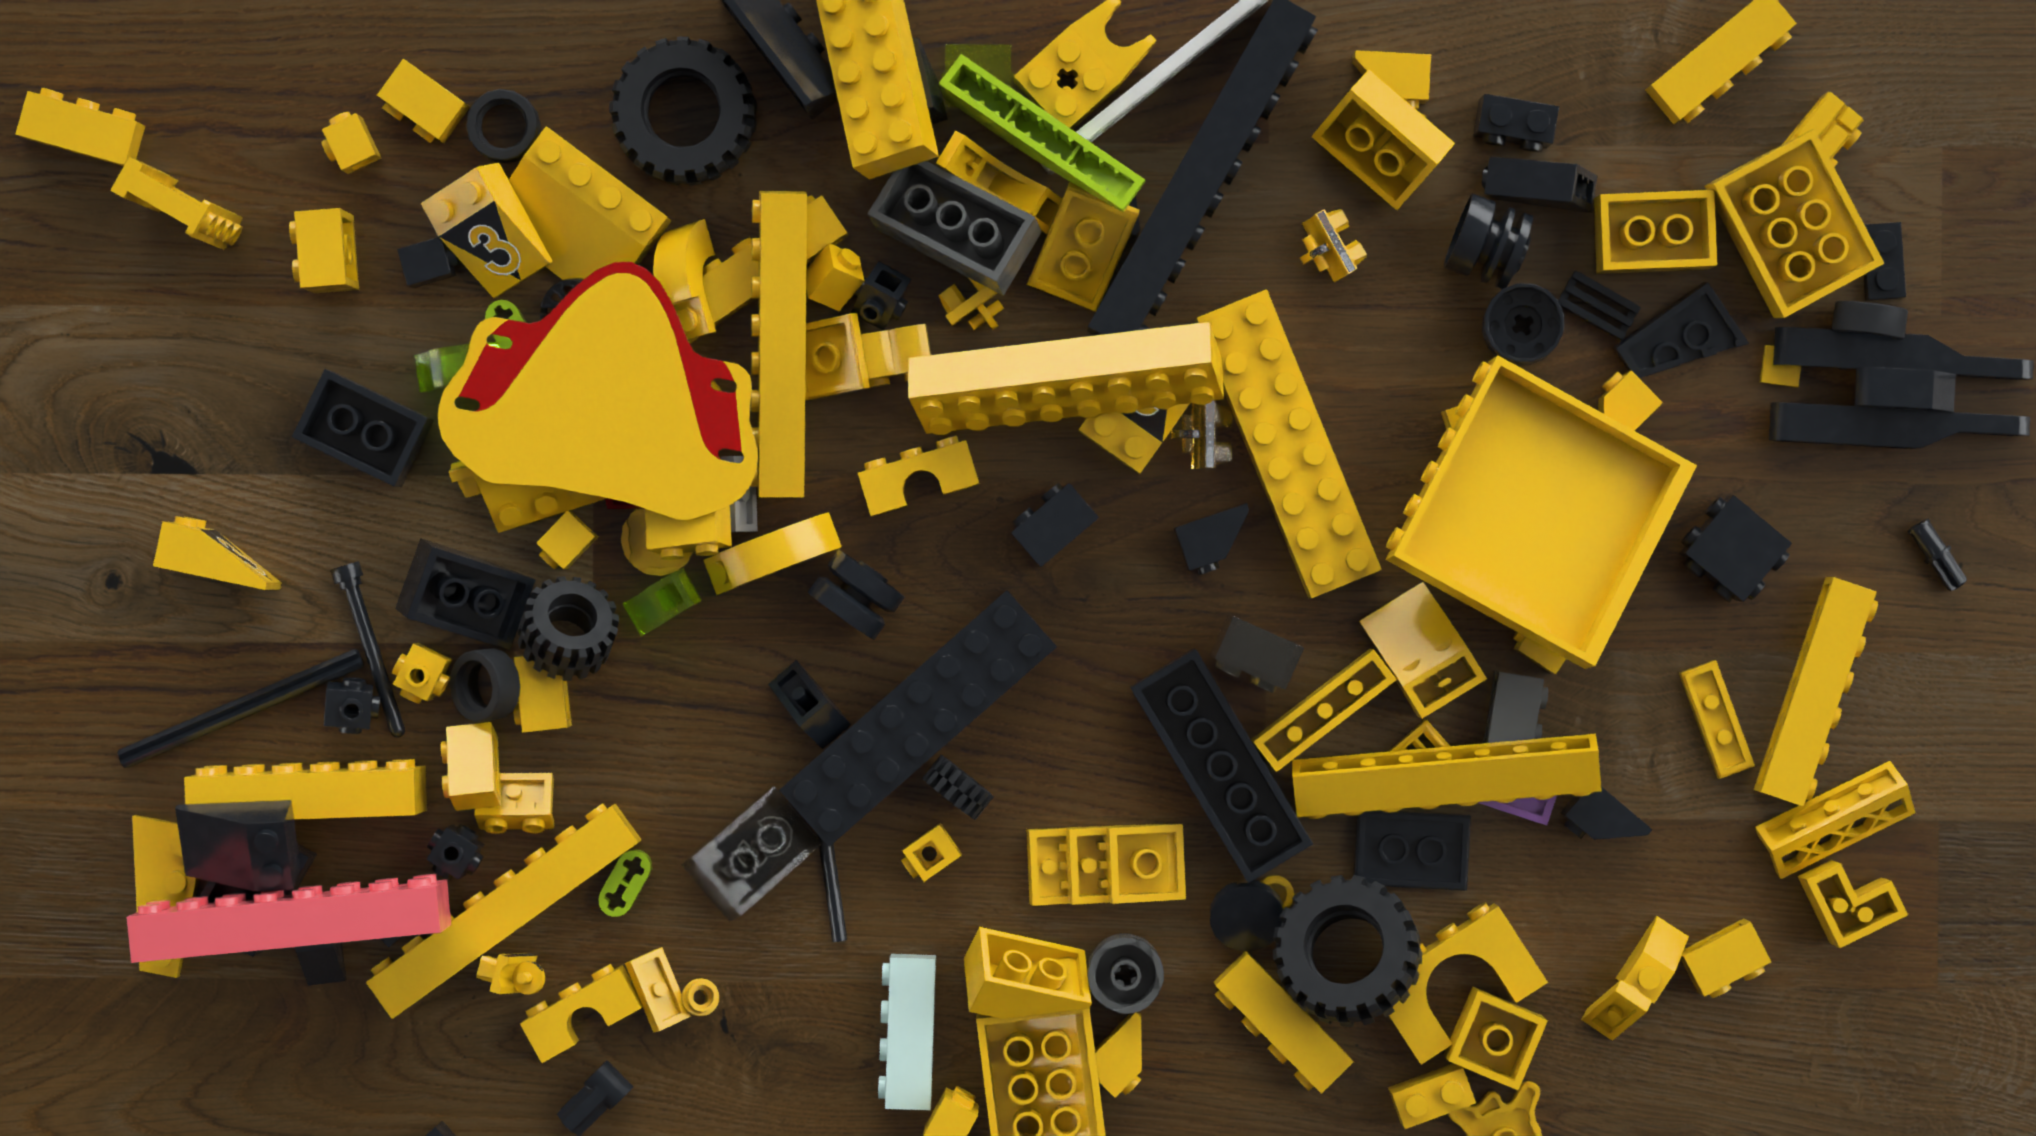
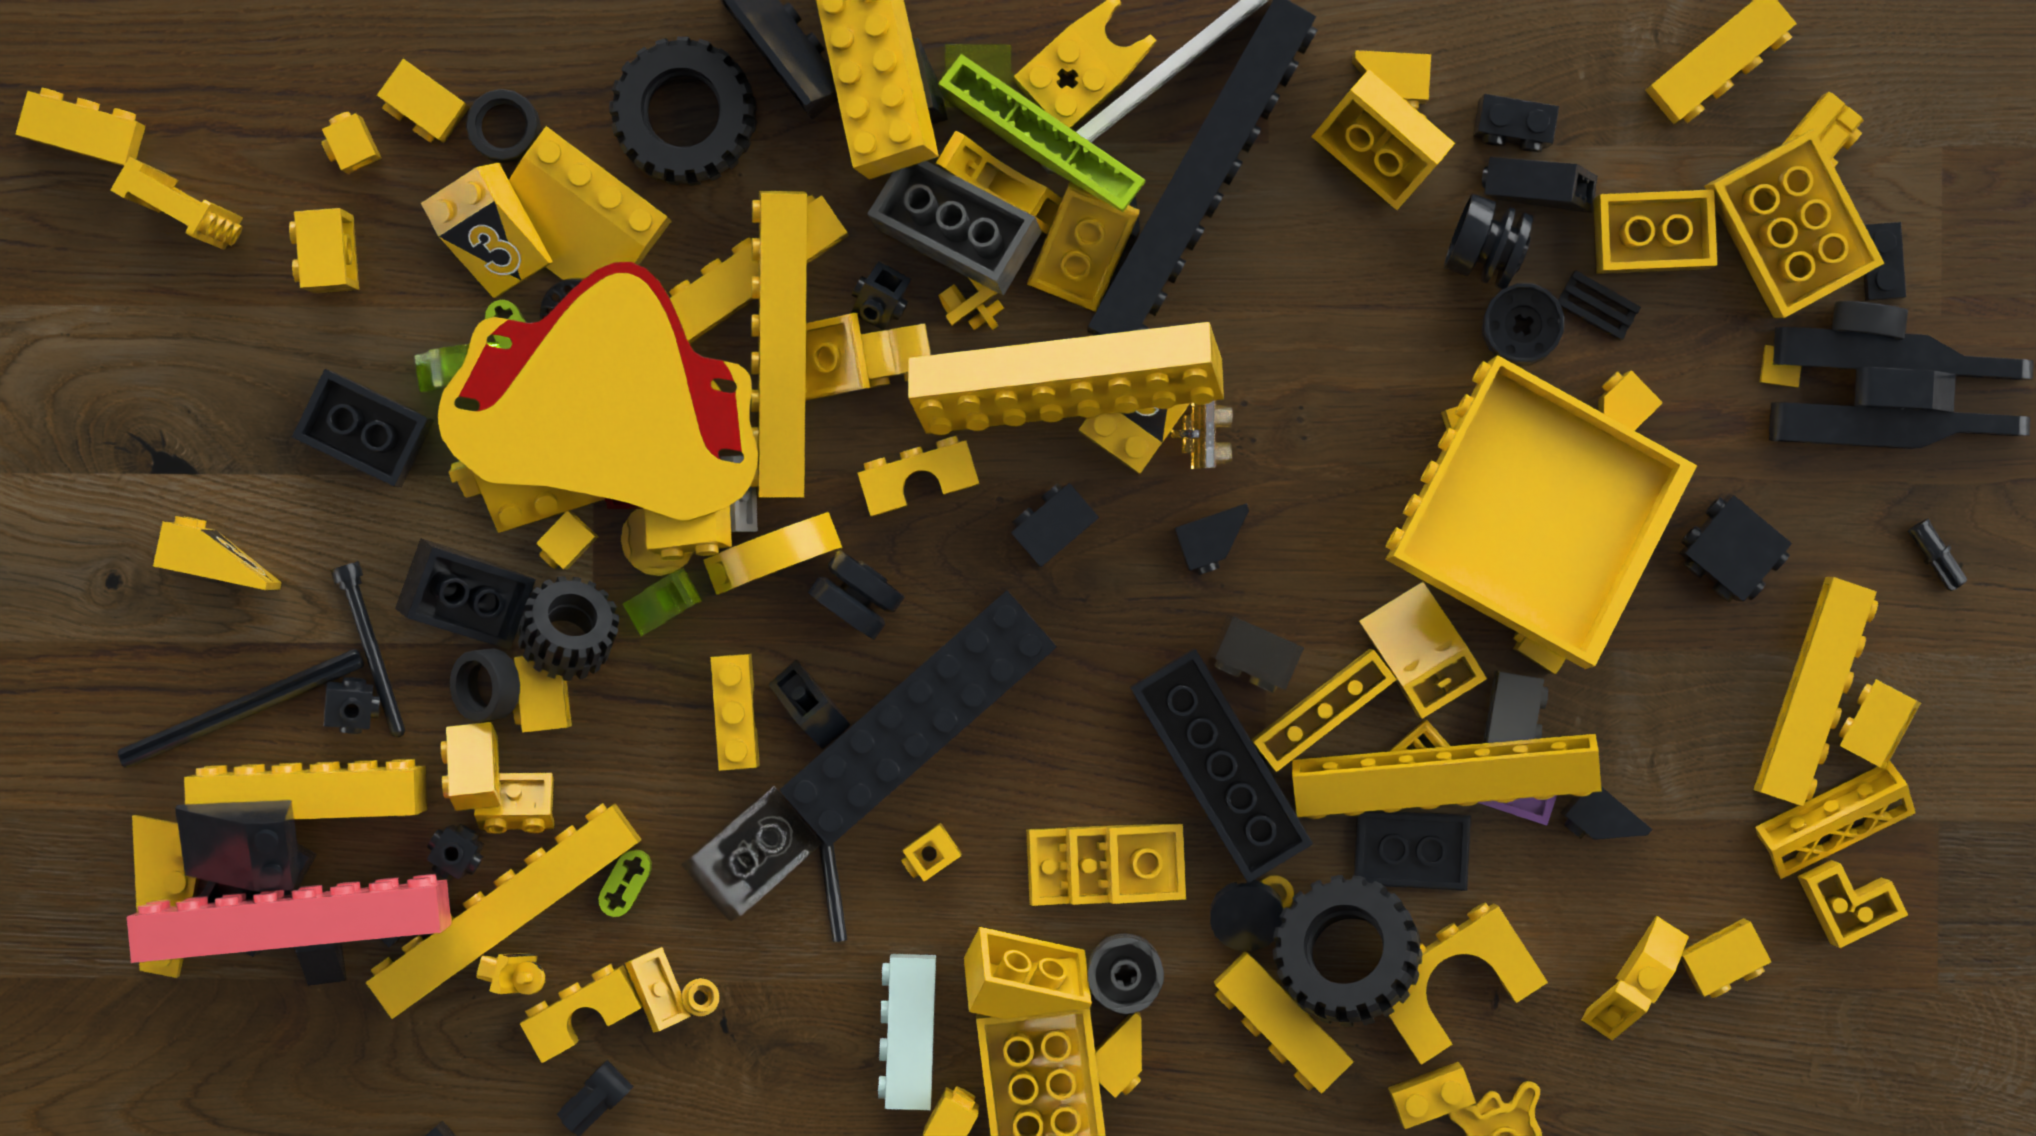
(427, 262): black brick -> none
(434, 668): yellow brick -> none
(679, 269): yellow arch -> none
(734, 712): none -> yellow arch
(834, 276): yellow brick -> none
(957, 787): black tyre -> none
(1290, 447): yellow brick -> none
(1326, 246): yellow hips -> none
(1495, 1038): yellow brick -> none
(1681, 333): black wing -> none
(1716, 719): yellow tile -> none
(1879, 723): none -> yellow brick

